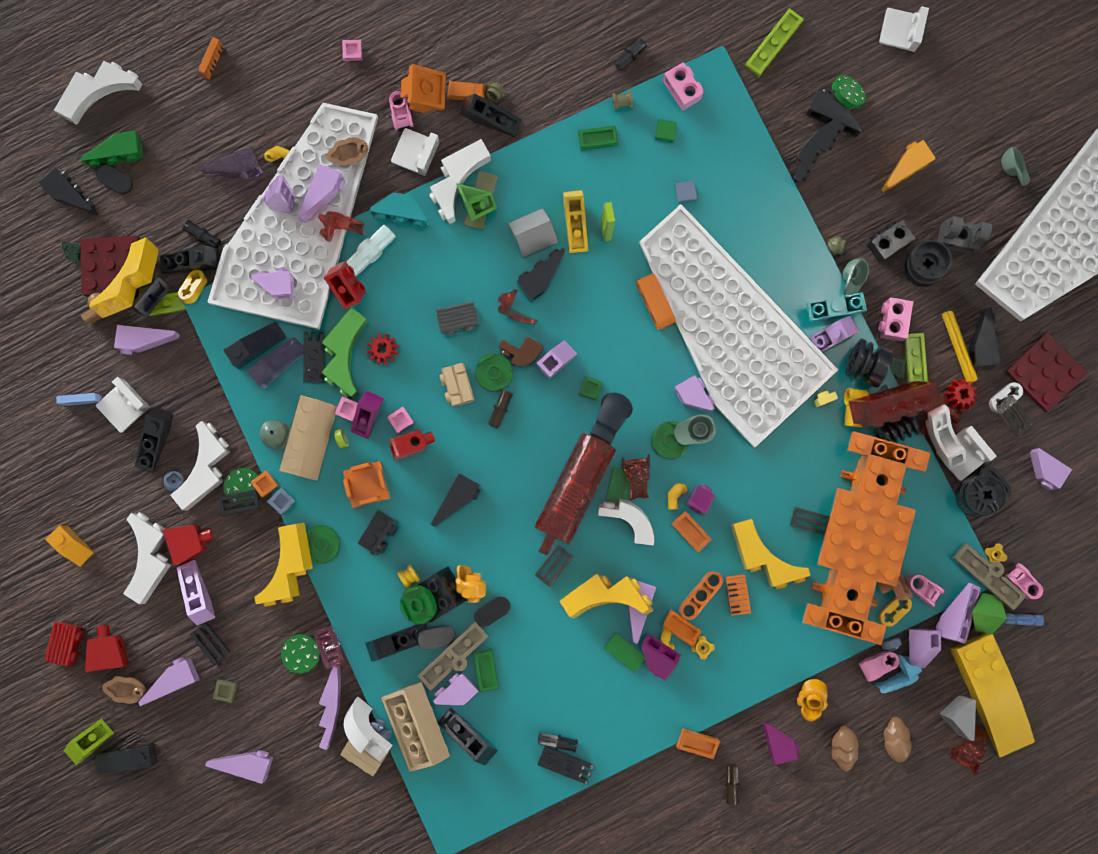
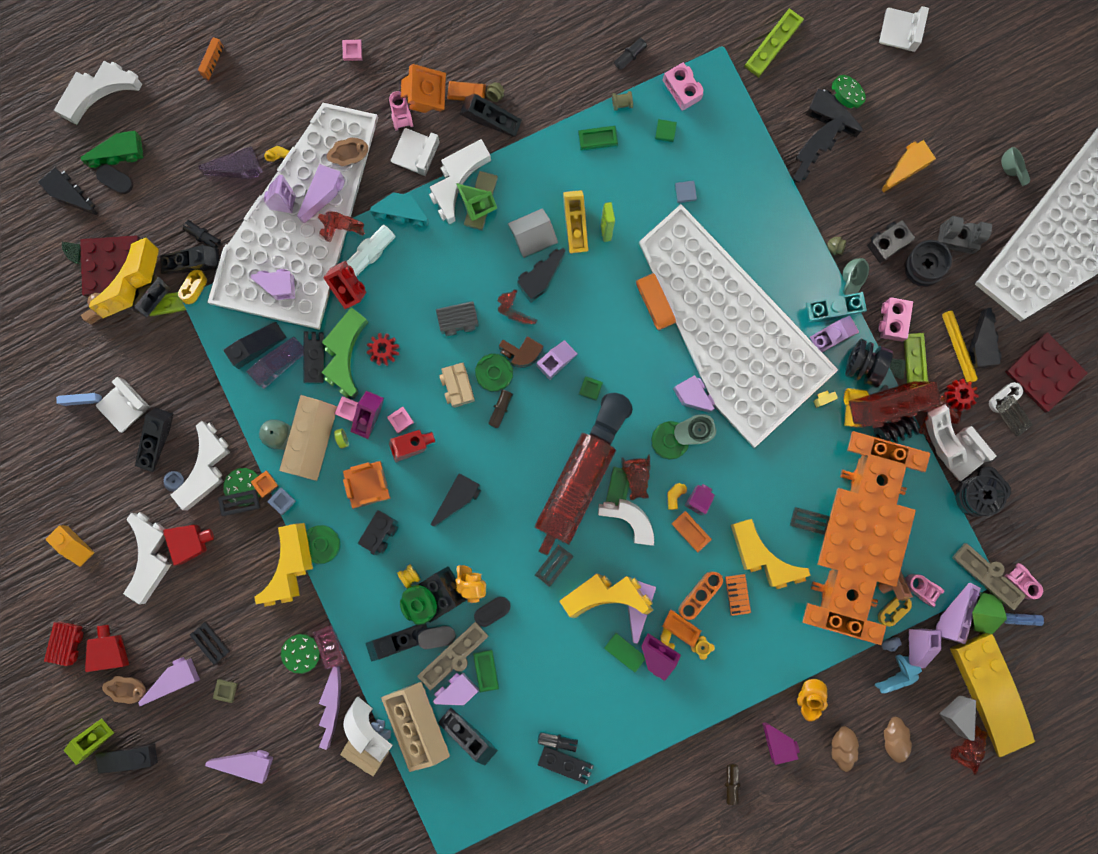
(139, 339): lavender slope -> none
(194, 593): lavender slope -> none
(697, 743): orange tile -> none
(875, 666): bright pink piece -> none
(989, 552): yellow plate -> none
(1048, 469): lavender slope -> none

